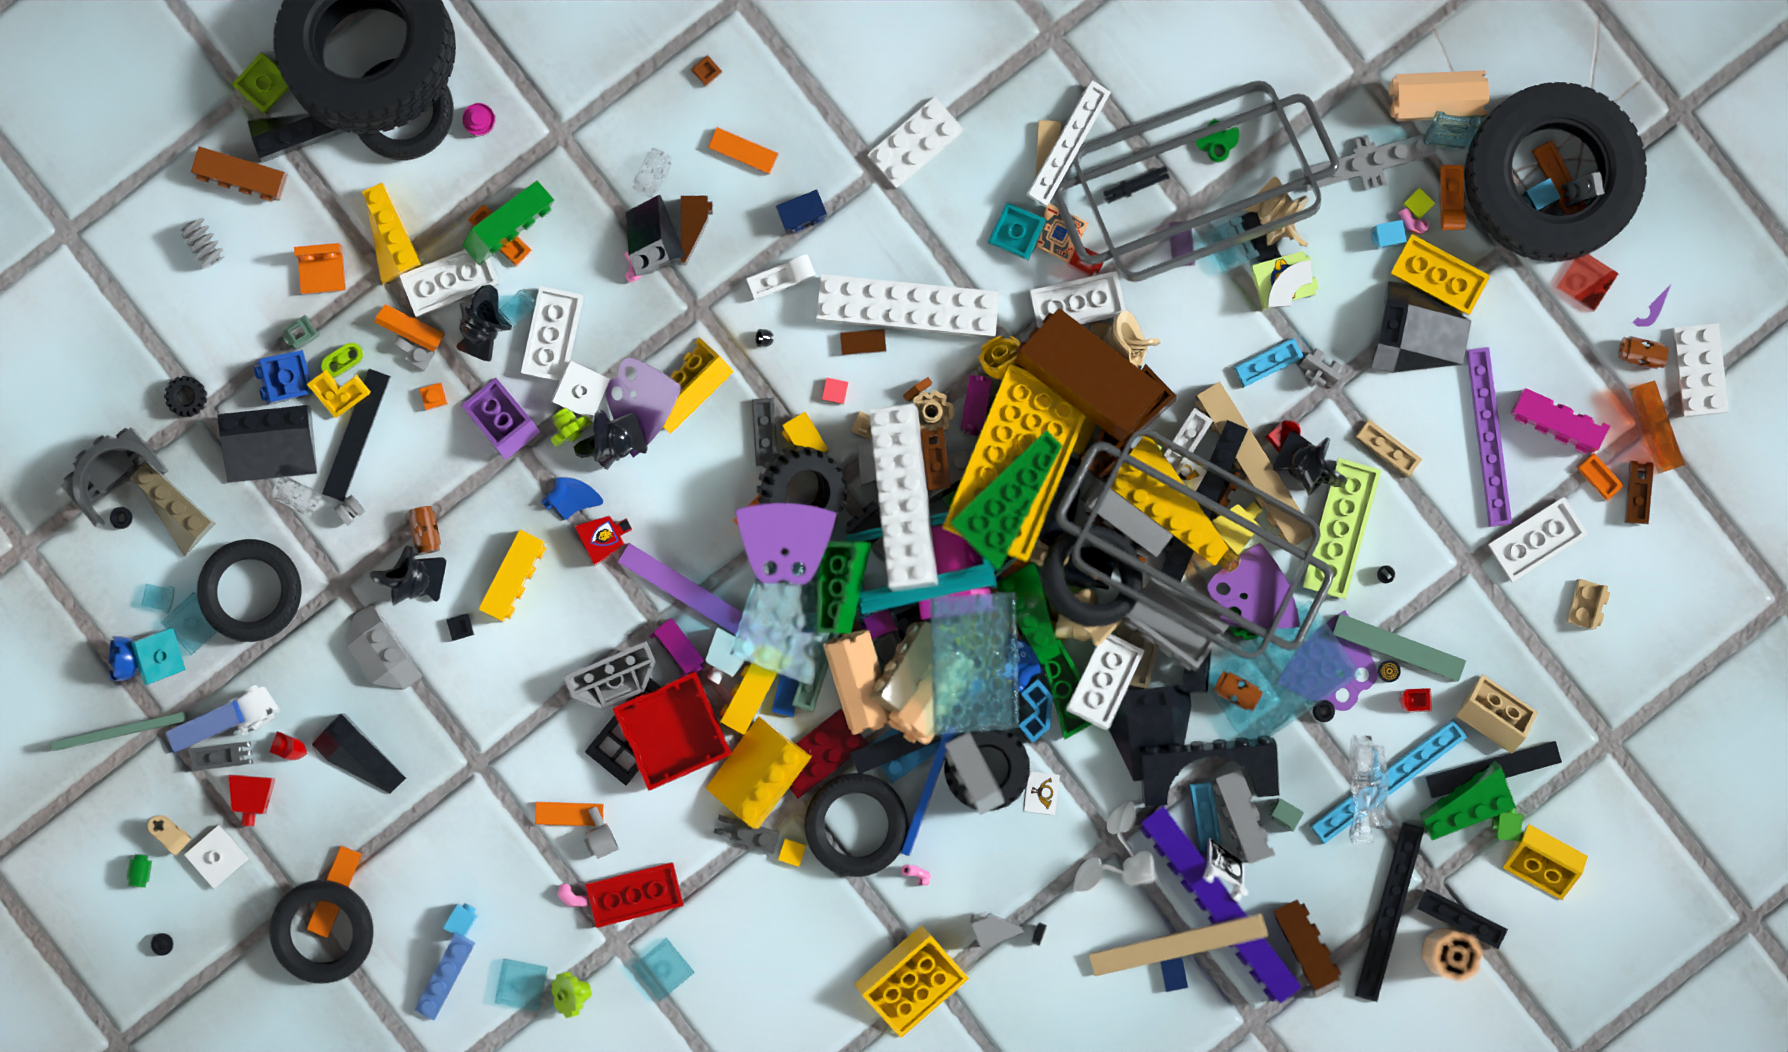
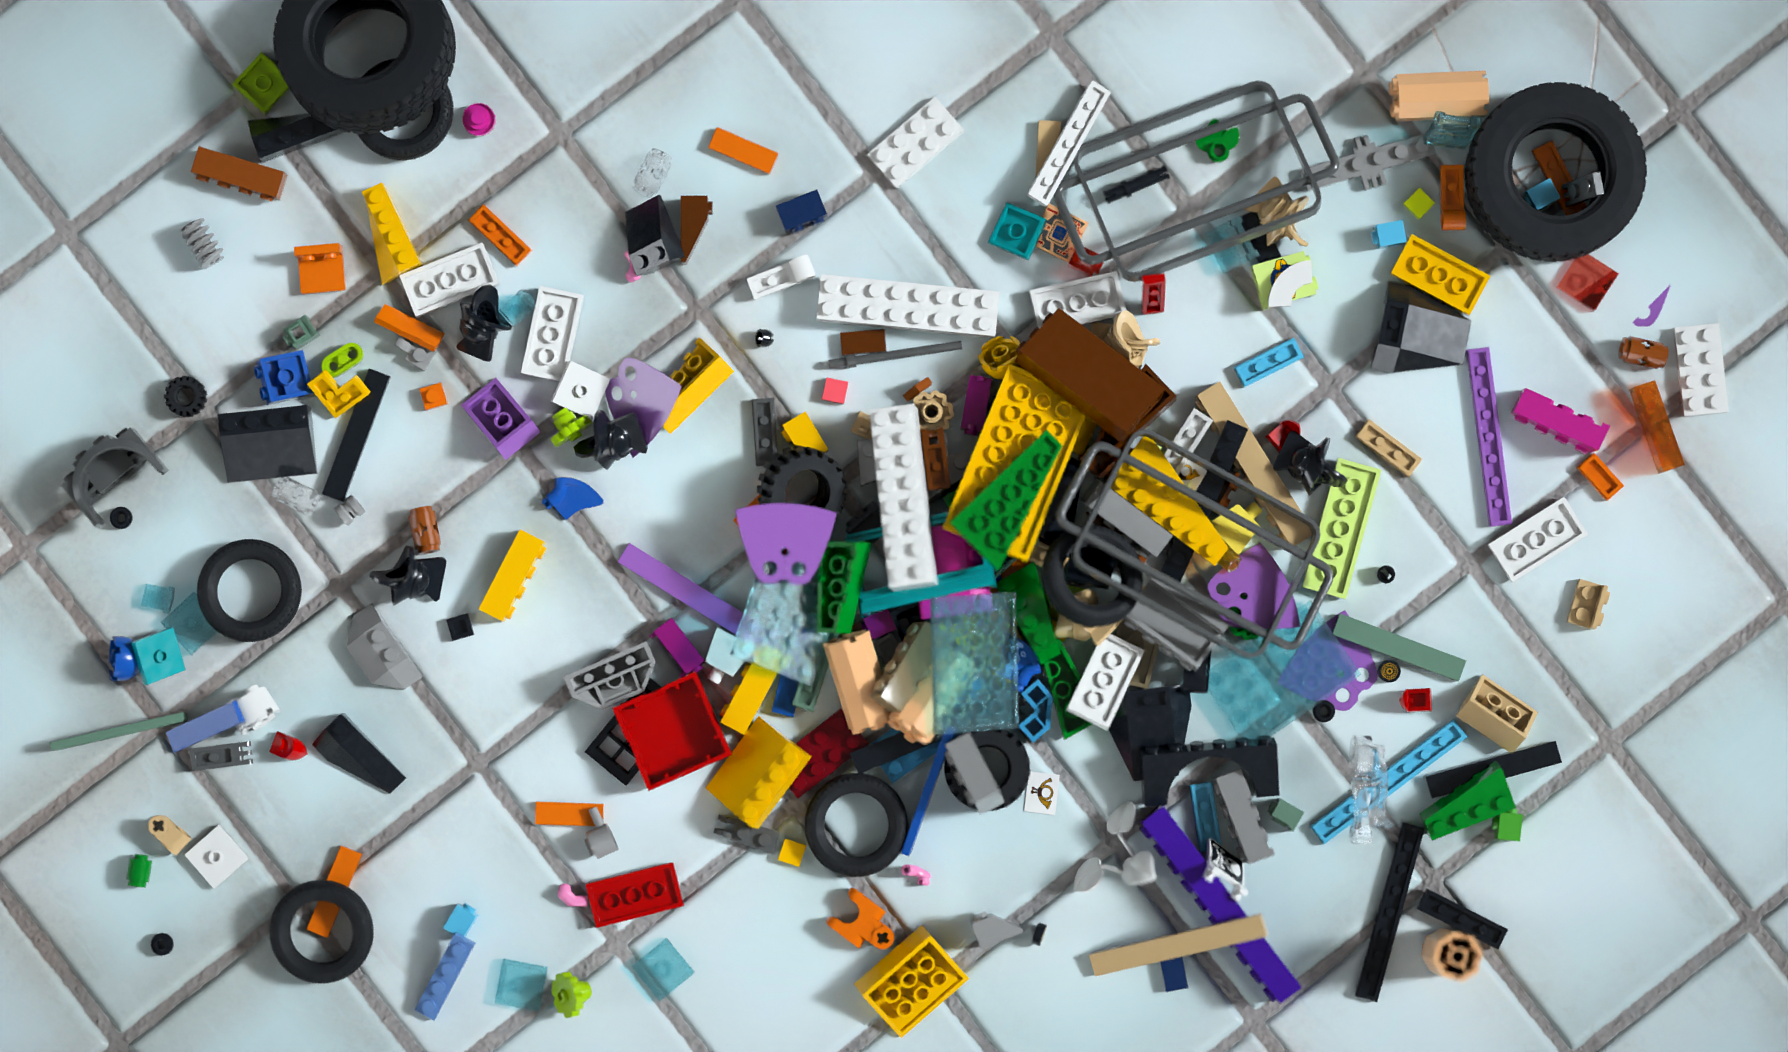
(176, 511): dark tan wedge -> none
(250, 796): red torso -> none
(507, 222): green wedge -> none
(603, 537): red torso -> none
(706, 71): dark orange tile -> none
(852, 360): none -> dark grey bar
(866, 925): none -> orange piece
(1153, 293): none -> red tile
(1181, 243): clear purple tile -> none
(1247, 695): dark orange piece -> none
(1308, 948): reddish brown wedge -> none
(1320, 372): light grey hips -> none
(1411, 224): bright pink arm -> none
(1546, 862): yellow slope -> none
(1639, 493): reddish brown plate -> none

